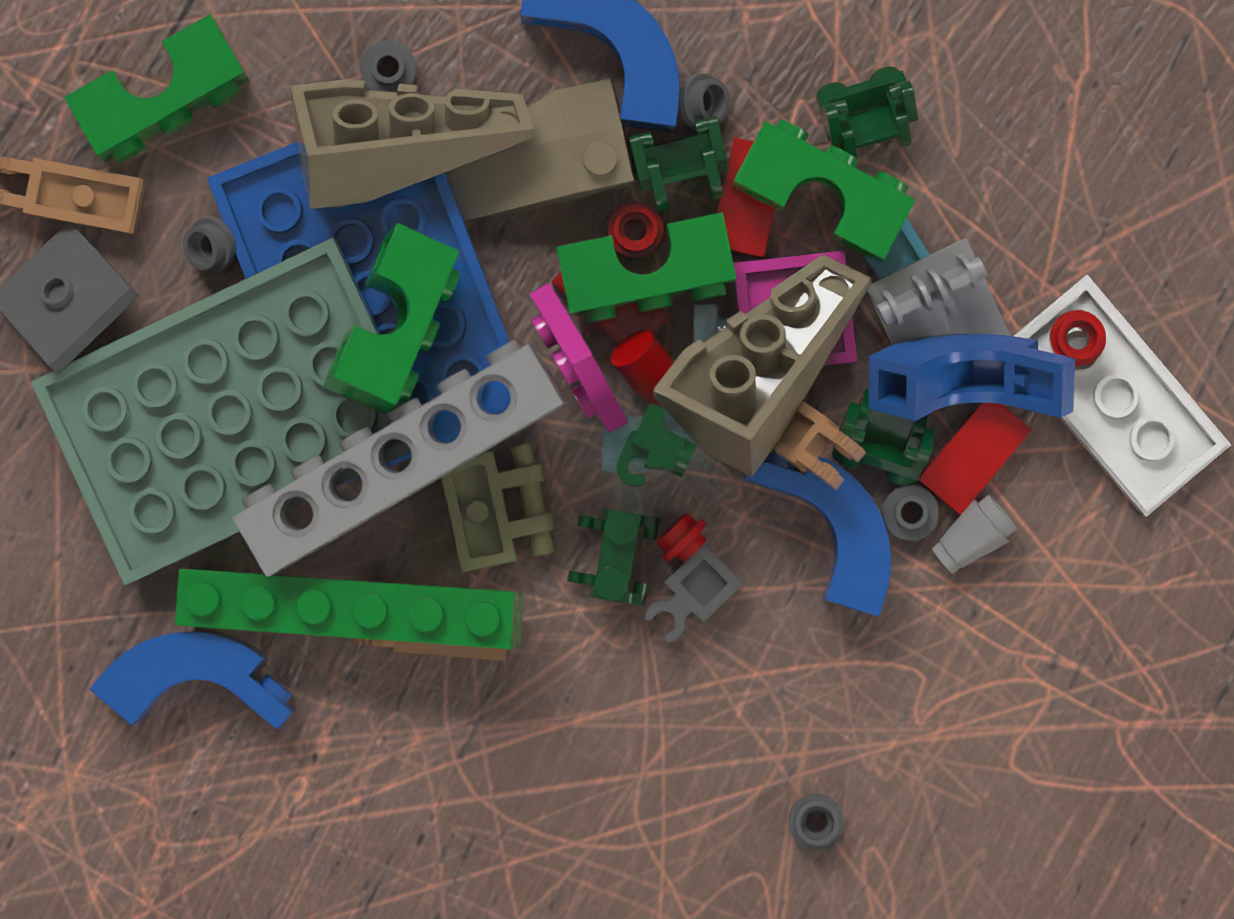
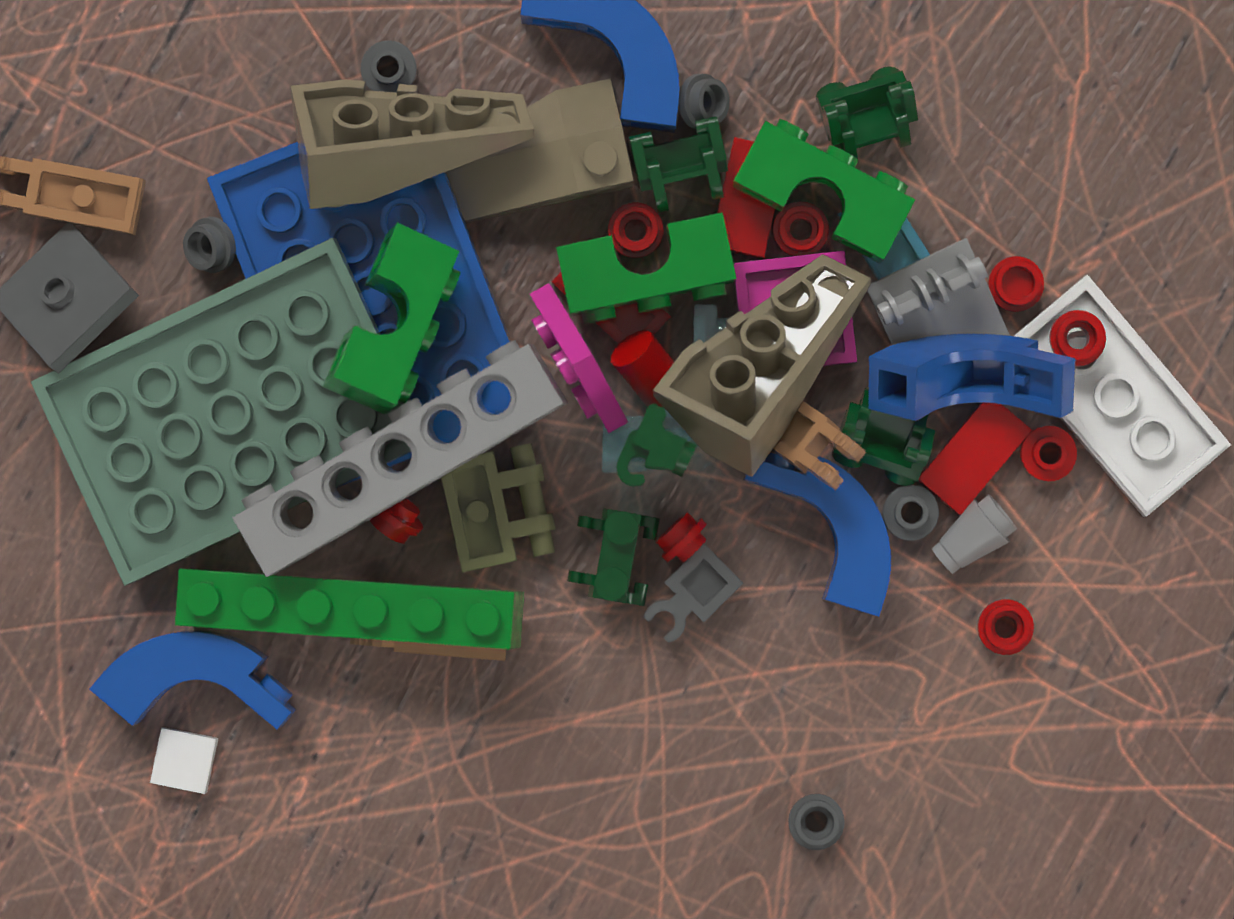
(184, 760): none -> white tile
(202, 73): green arch -> none
(399, 521): none -> red plate
(808, 213): none -> red plate
(1016, 284): none -> red plate
(1023, 627): none -> red plate
(1031, 459): none -> red plate

